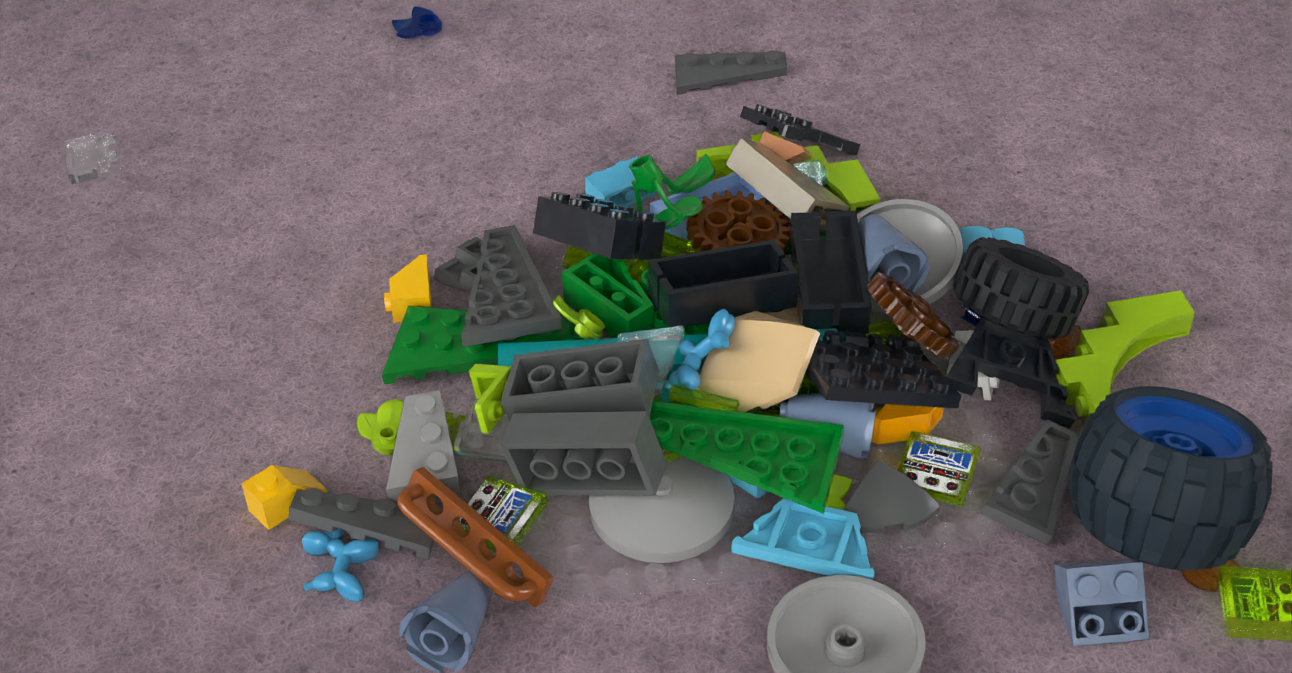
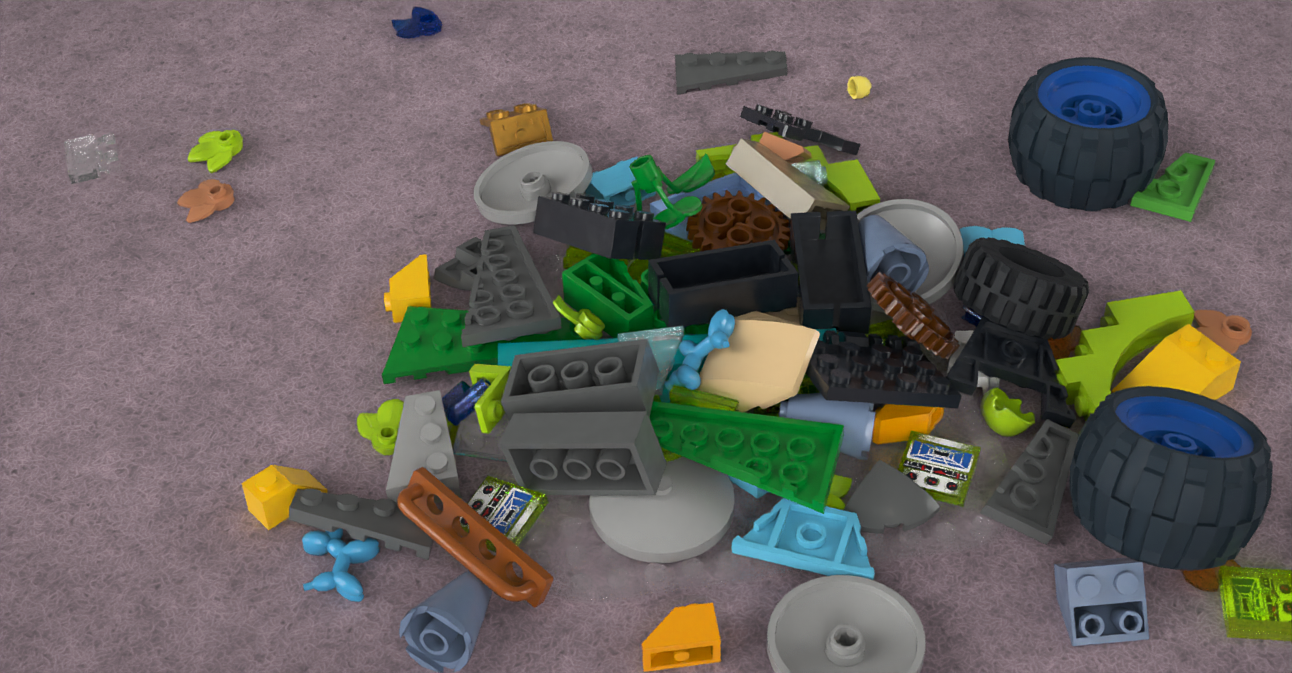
(206, 199): none -> nougat plate
(216, 148): none -> lime plate
(461, 400): none -> clear blue piece
(511, 185): none -> light grey dish
(517, 128): none -> pearl gold bracket
(683, 639): none -> light orange slope
(858, 87): none -> light yellow hinge
(1005, 414): none -> lime hair
(1088, 133): none -> black wheel
(1179, 189): none -> bright green wing
(1186, 363): none -> yellow slope
(1223, 330): none -> nougat plate

